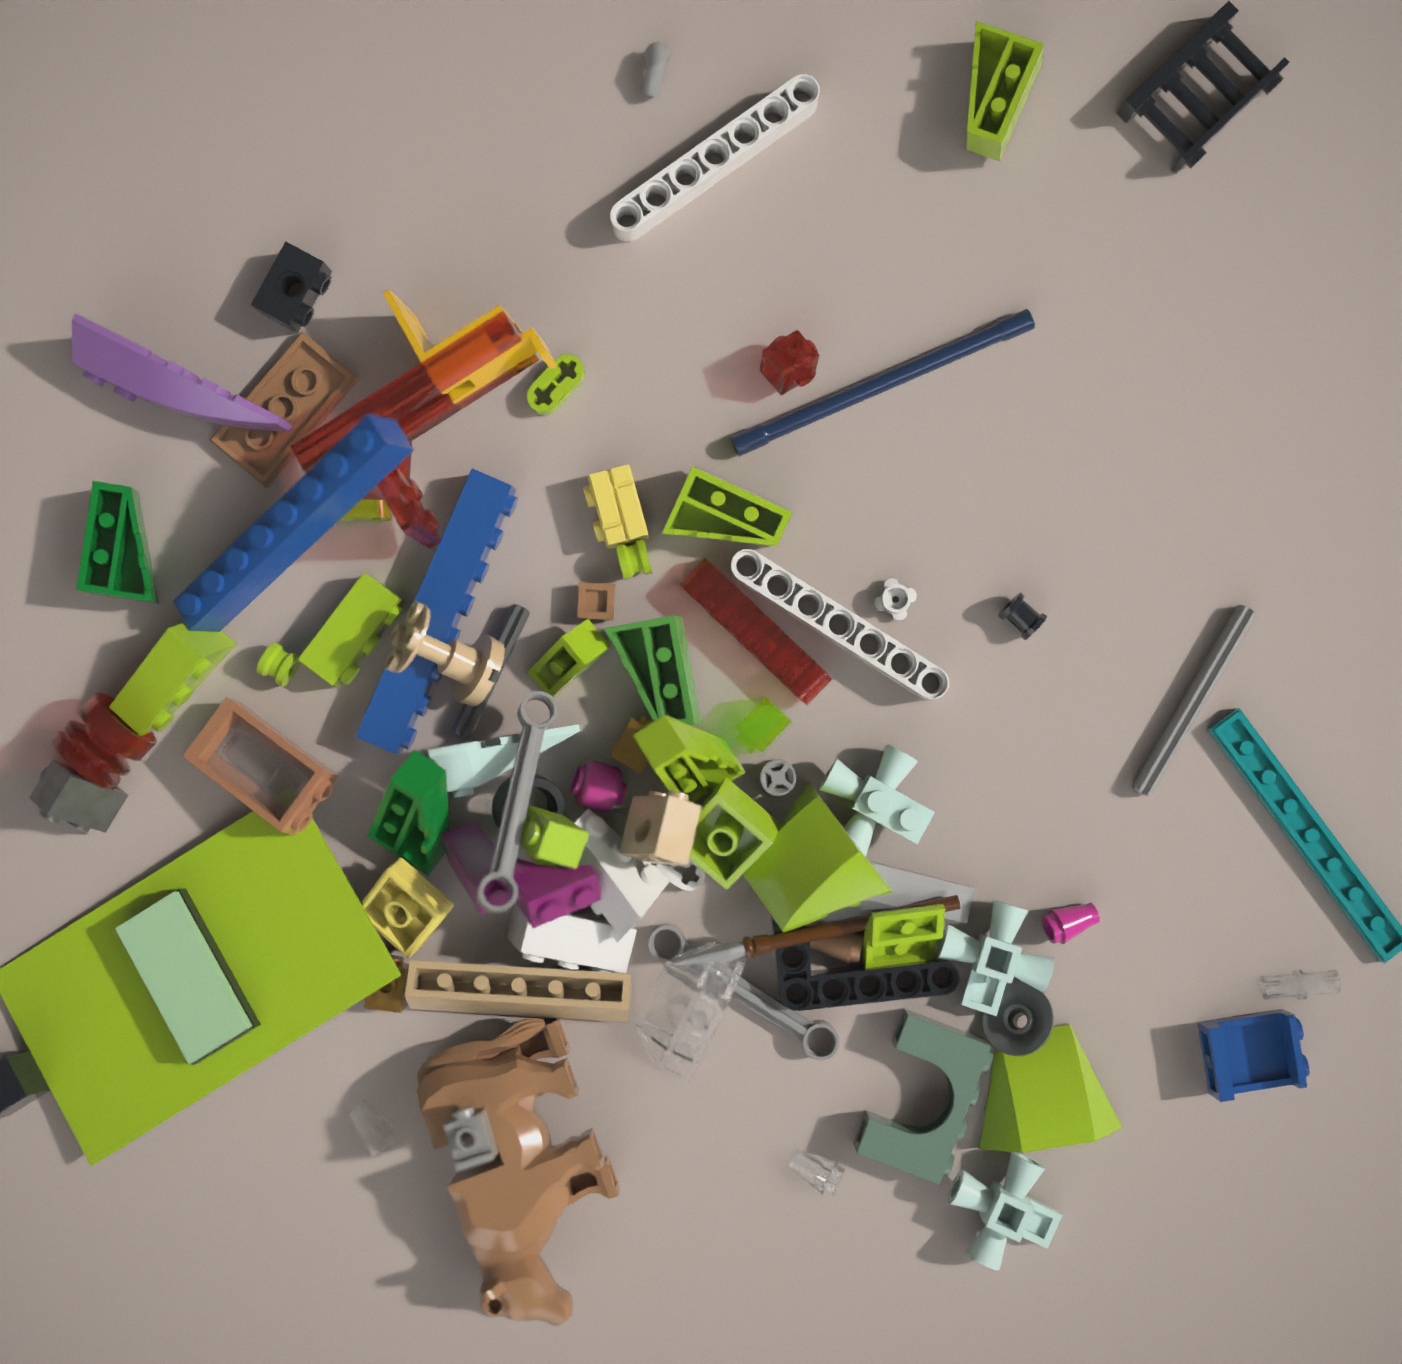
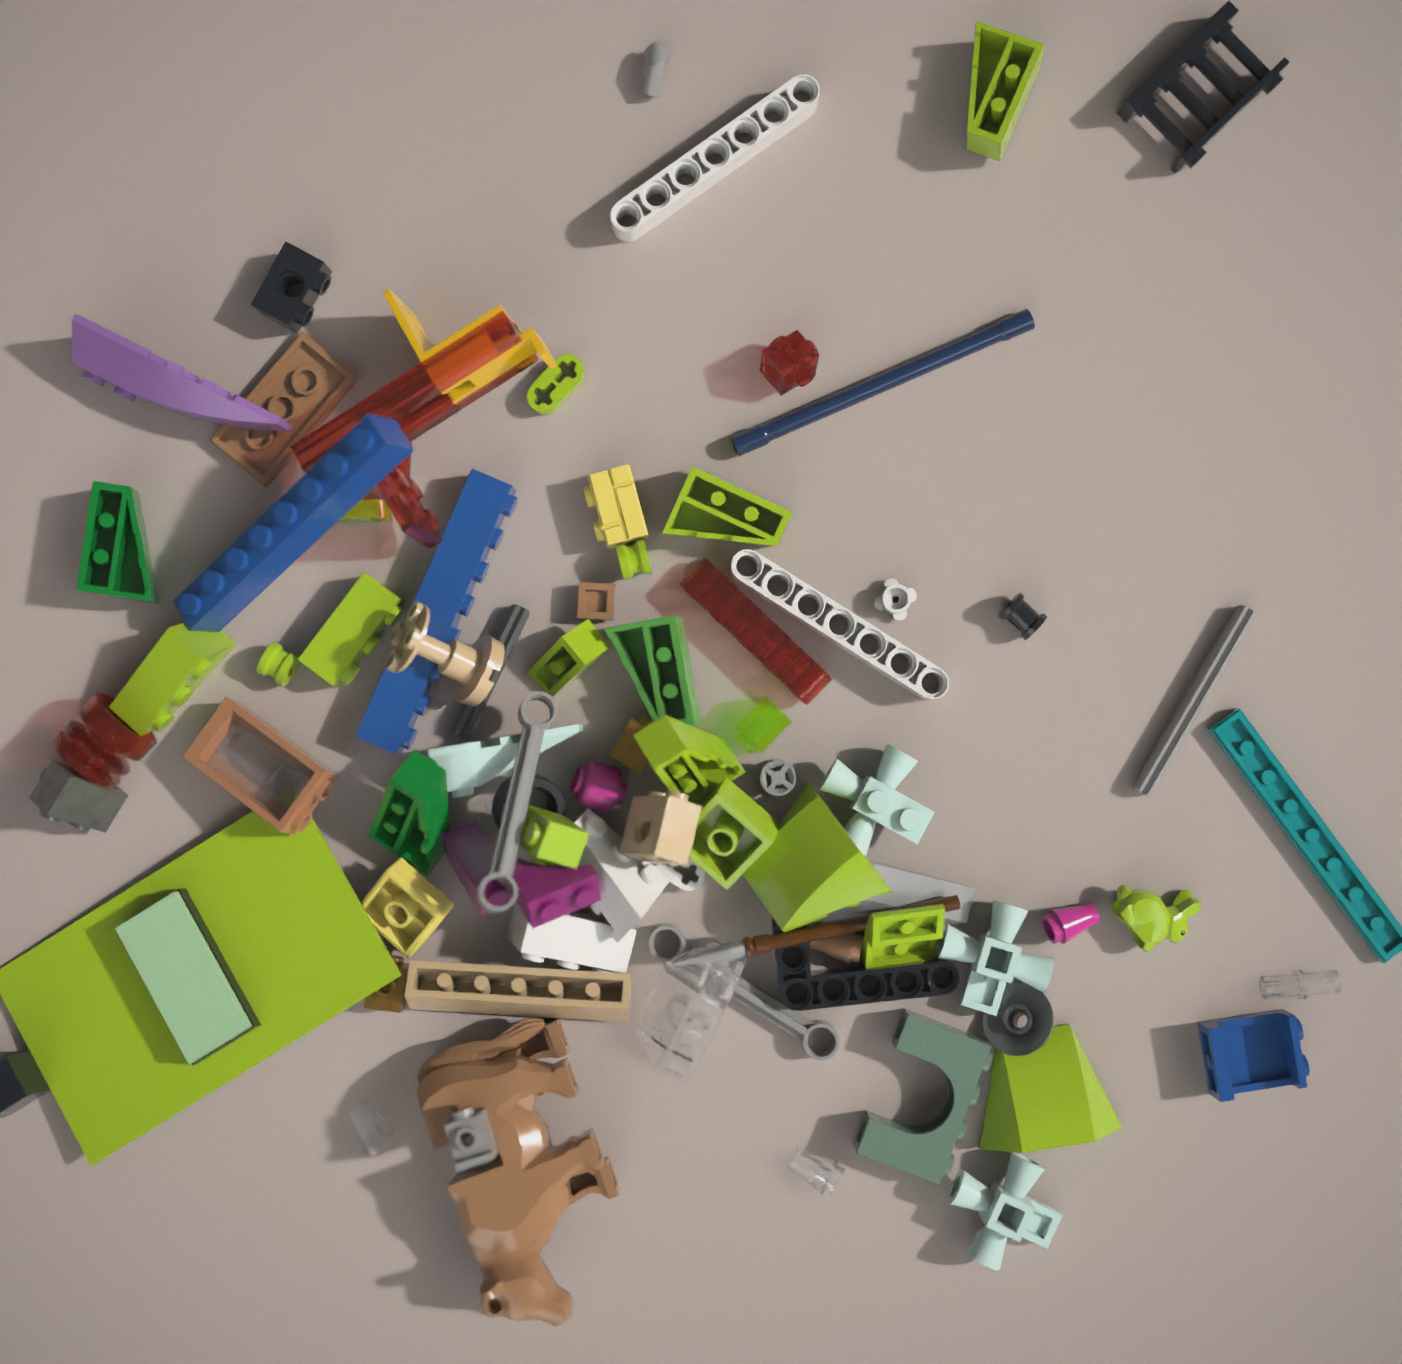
(1149, 917): none -> lime animal

